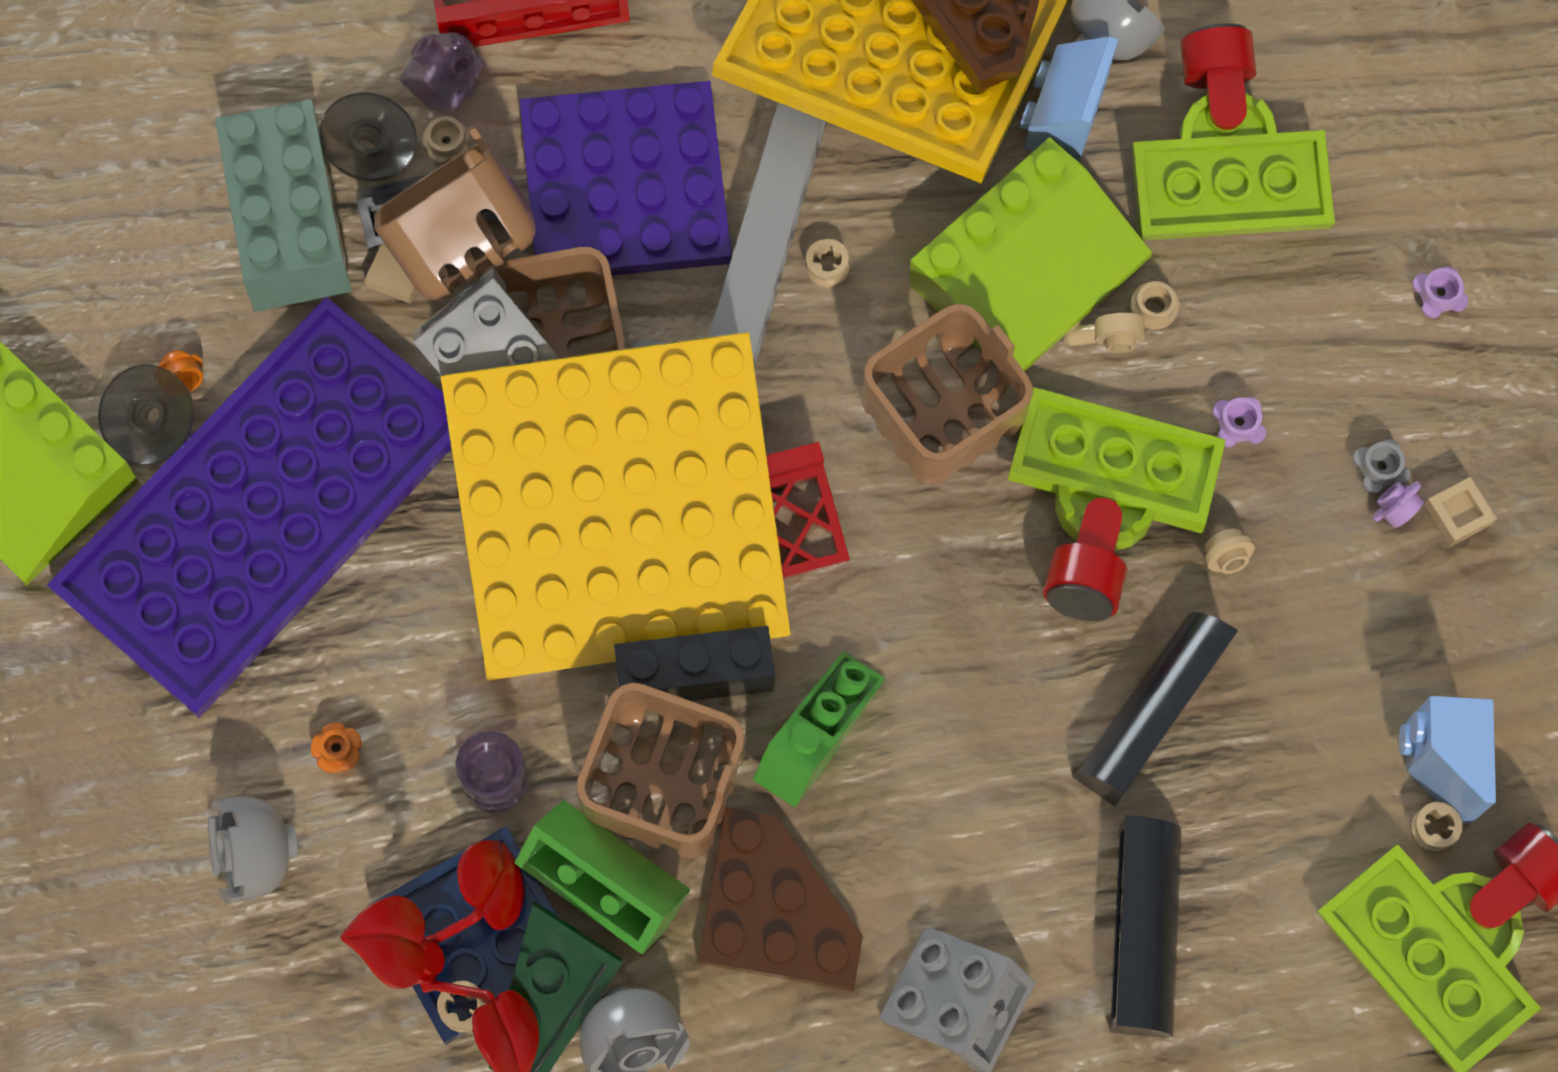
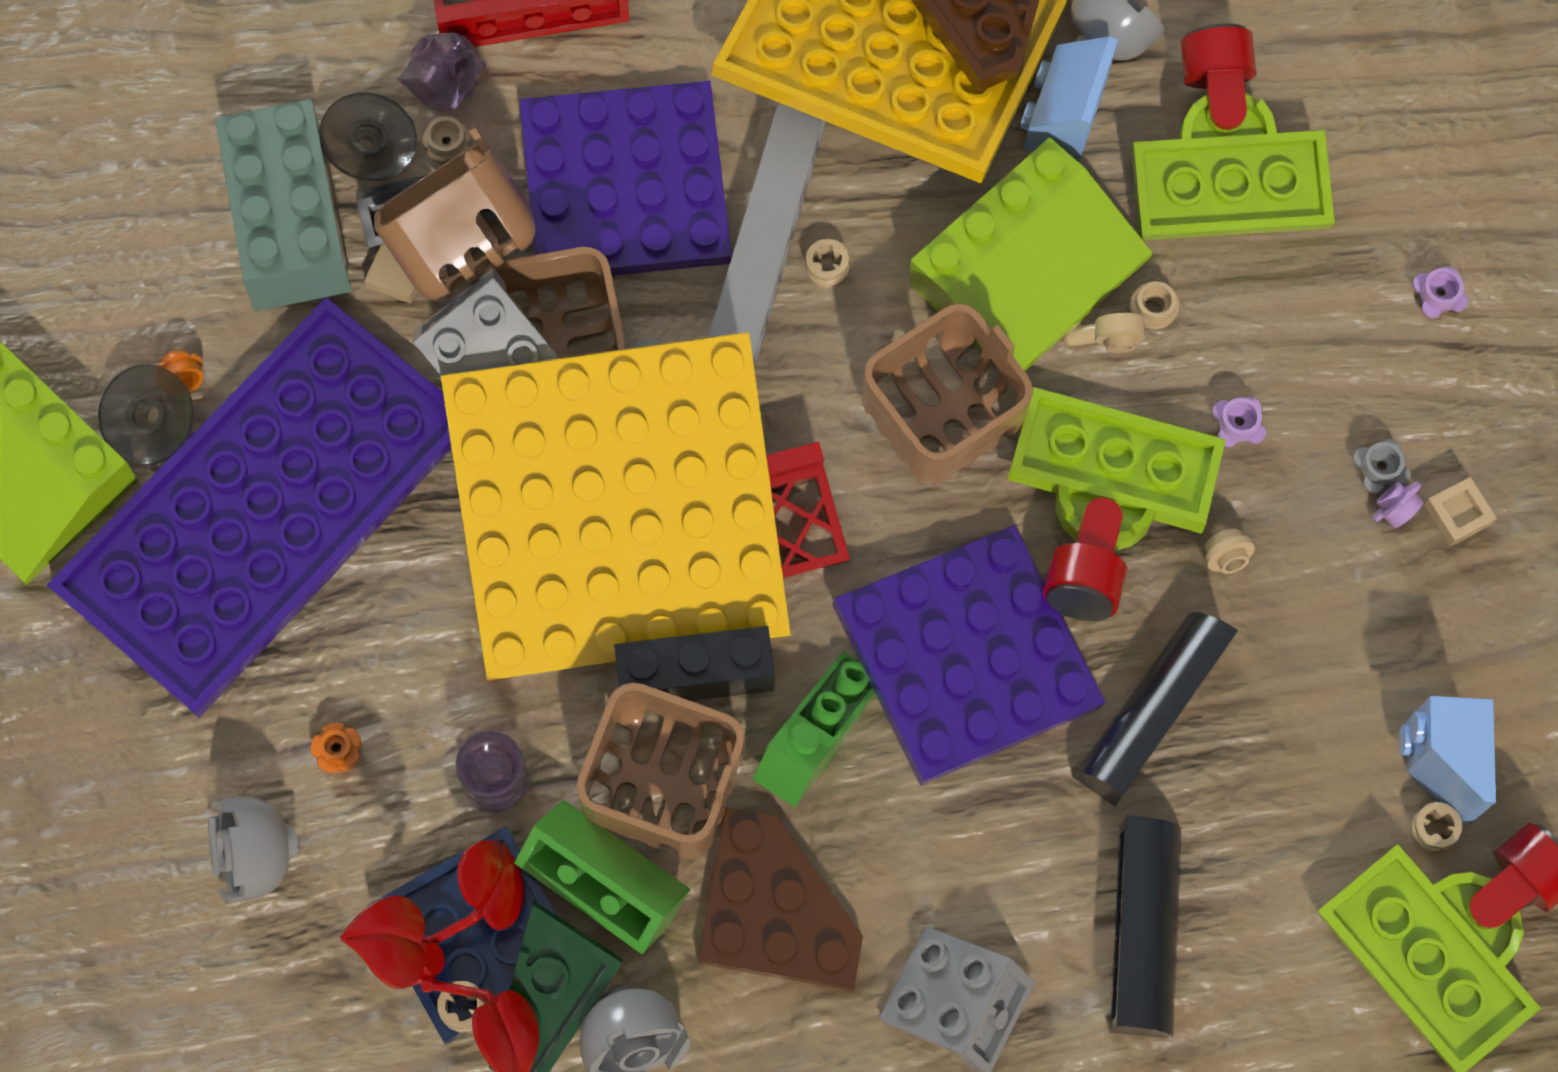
(967, 654): none -> dark purple plate

